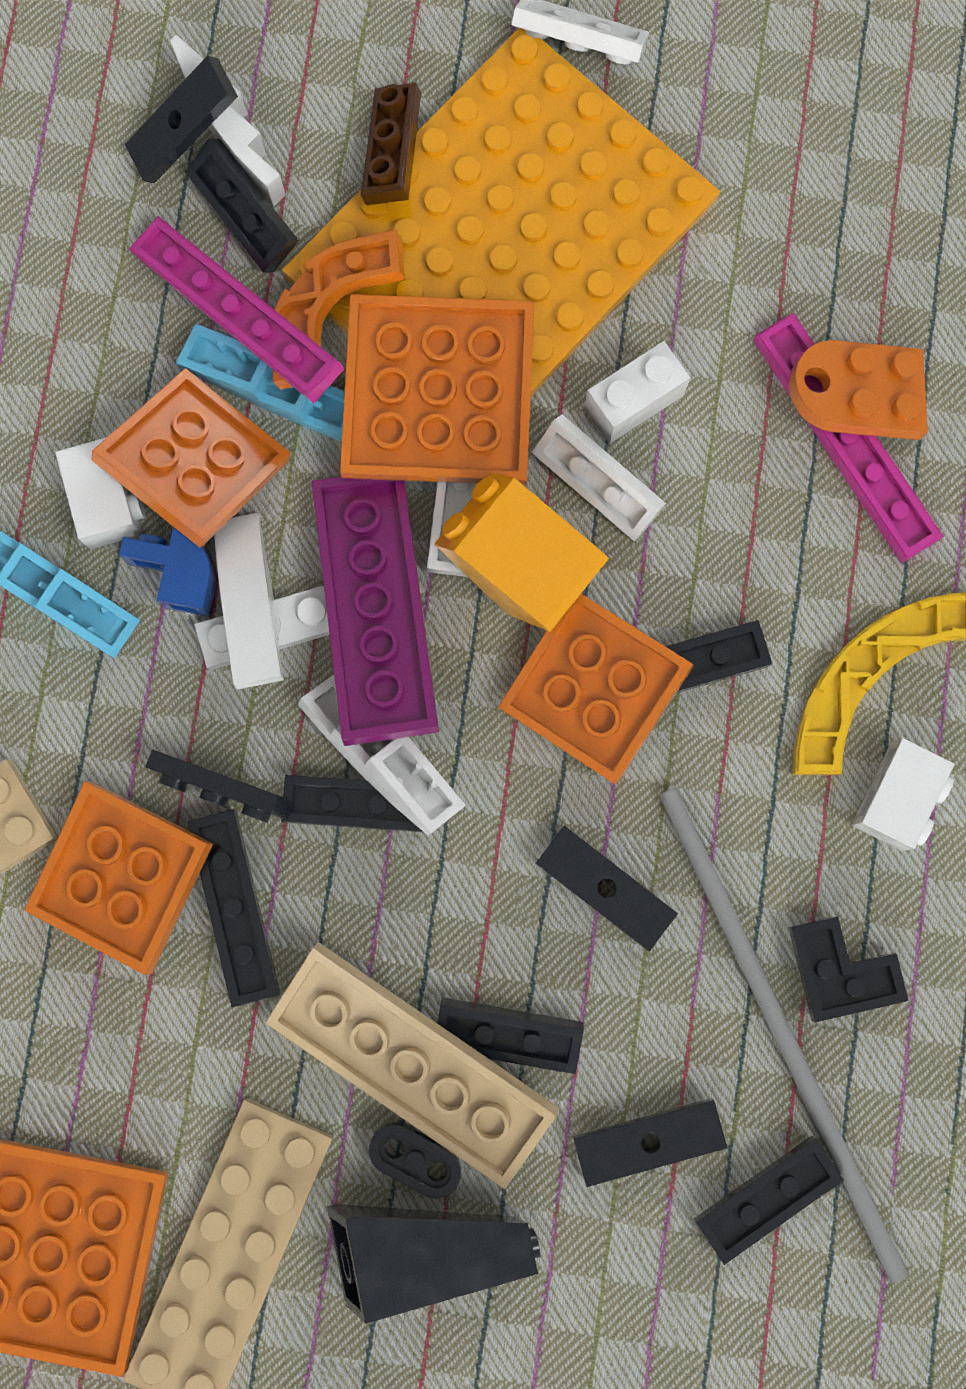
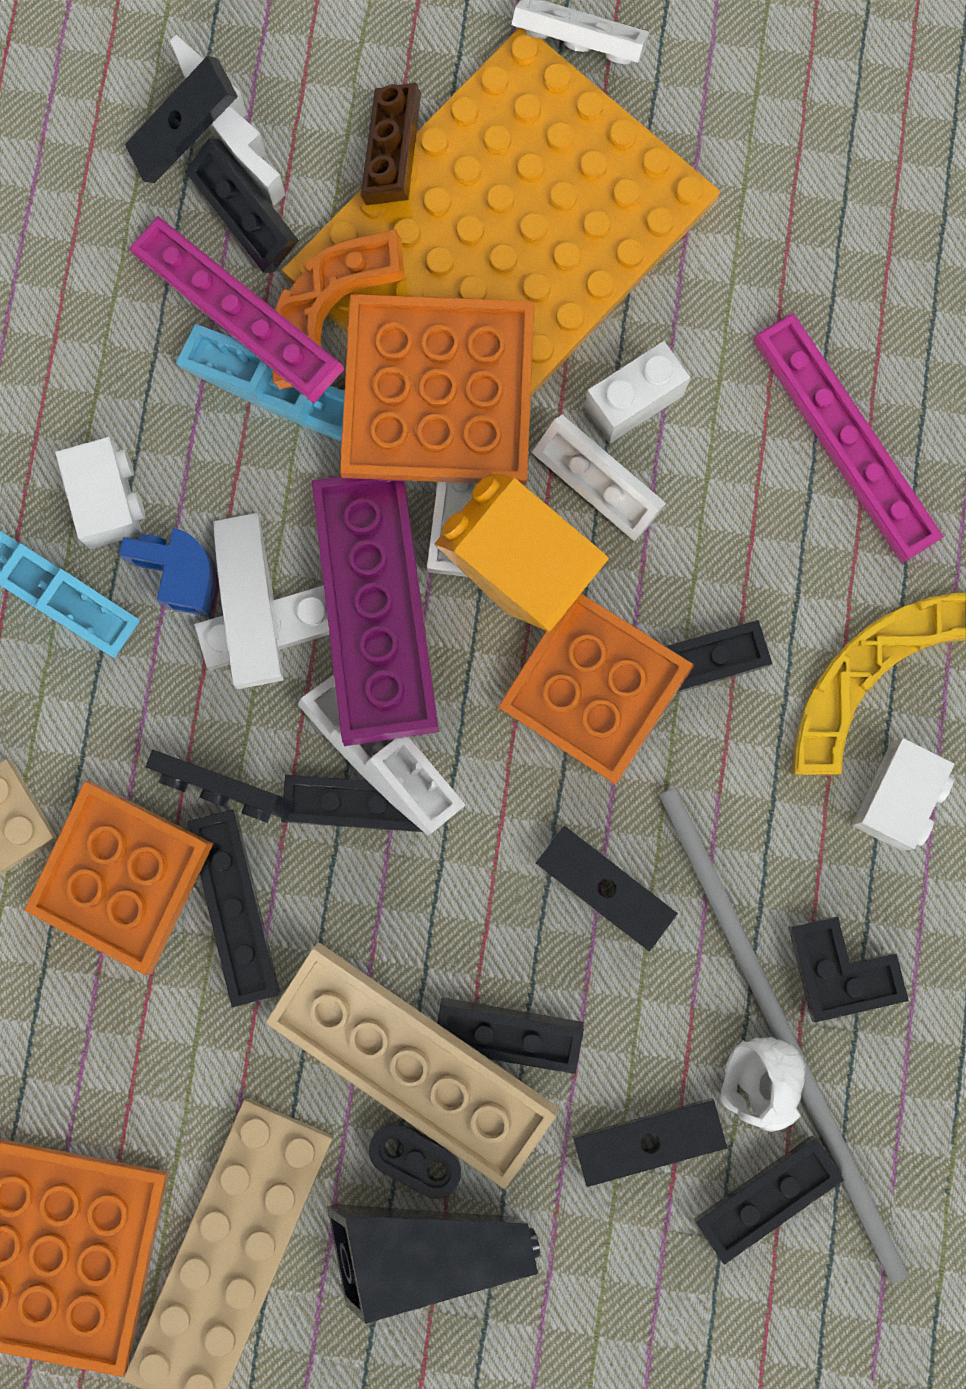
(191, 457): orange plate -> none
(772, 1078): none -> white hair
(865, 389): orange plate -> none

